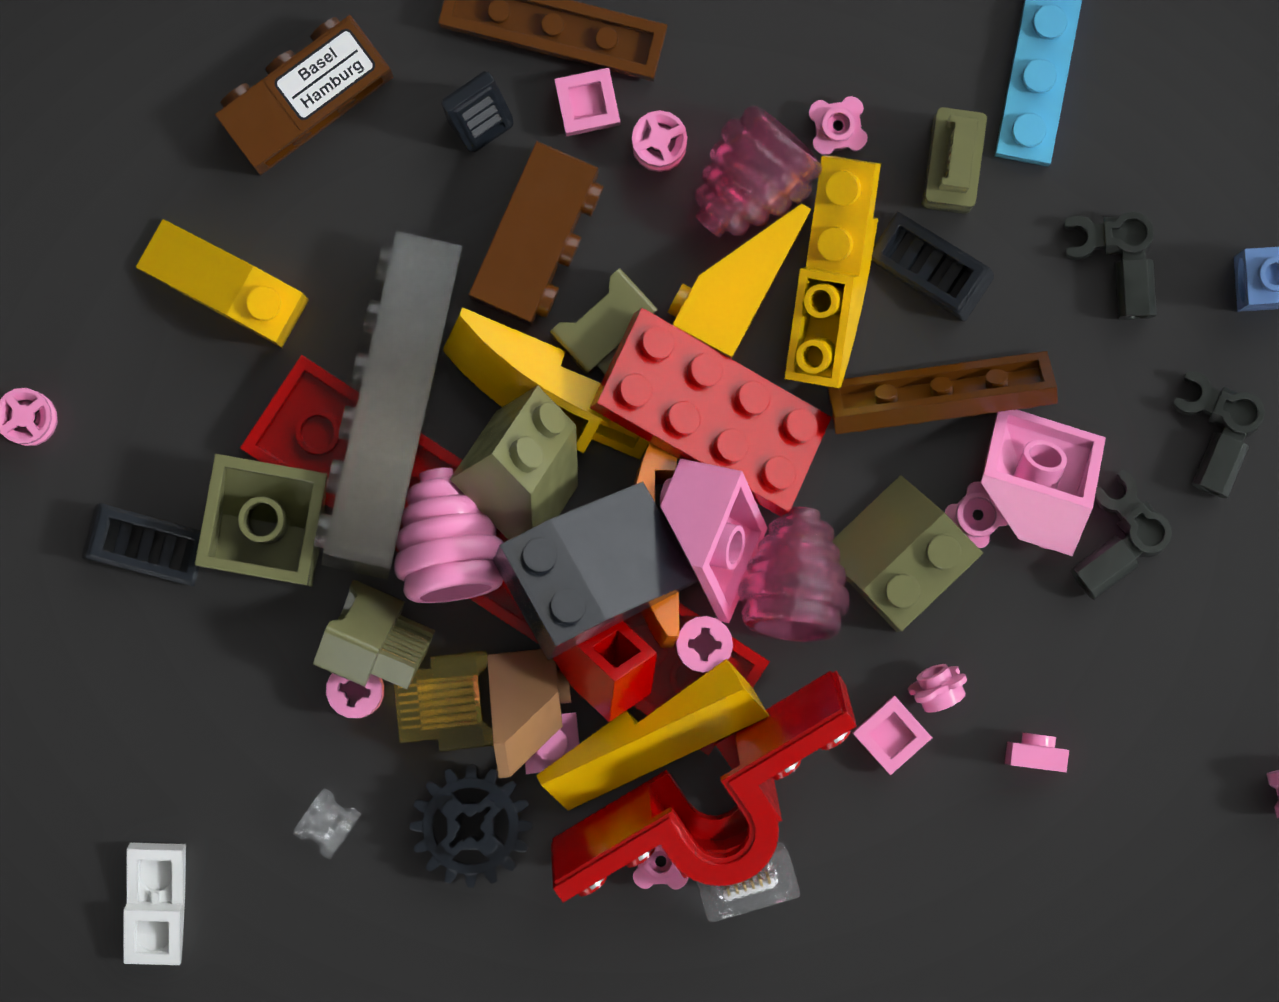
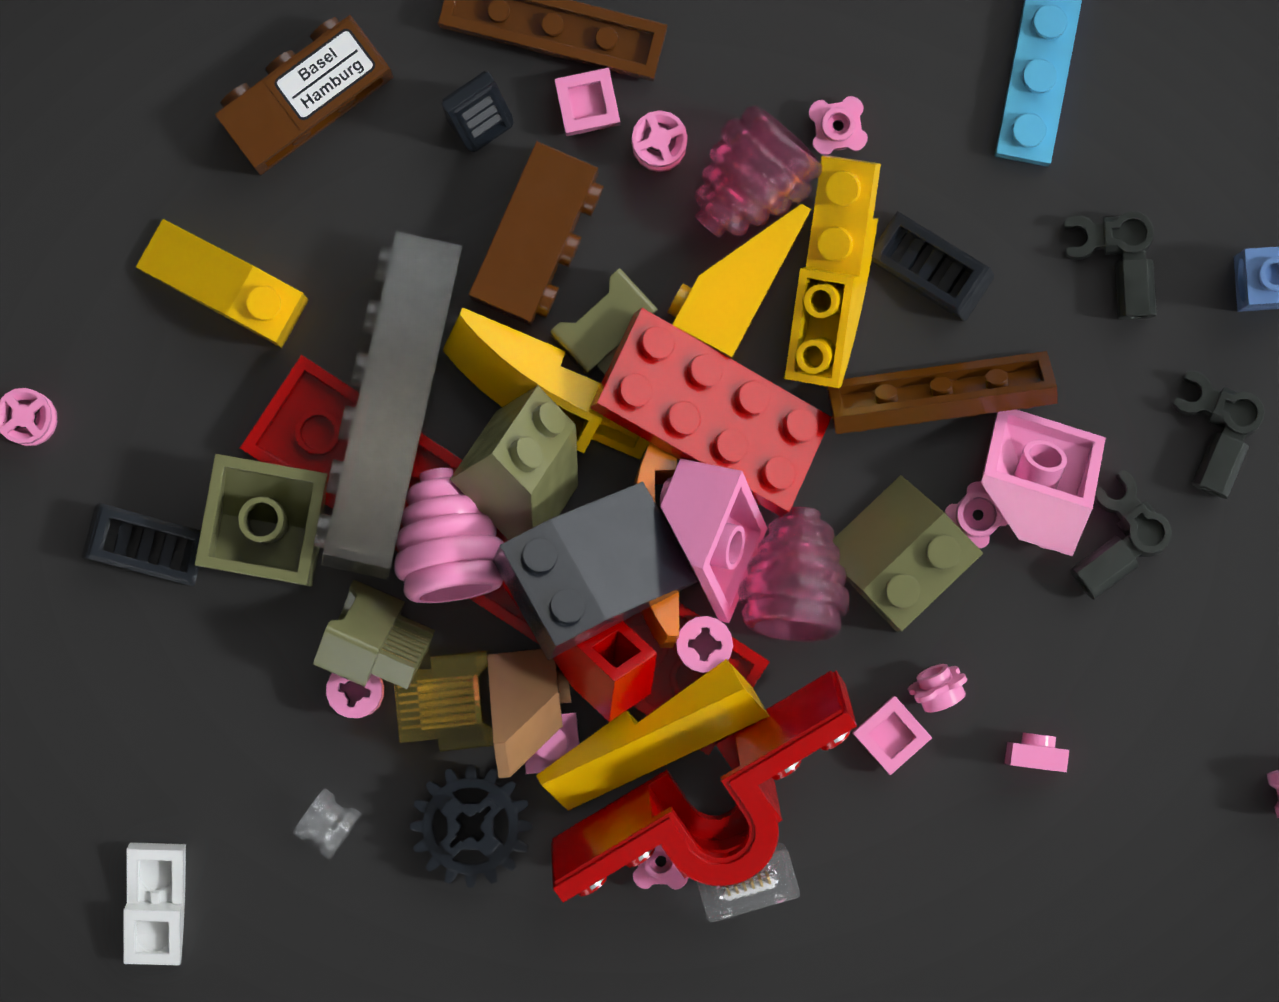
(954, 160): olive piece -> none

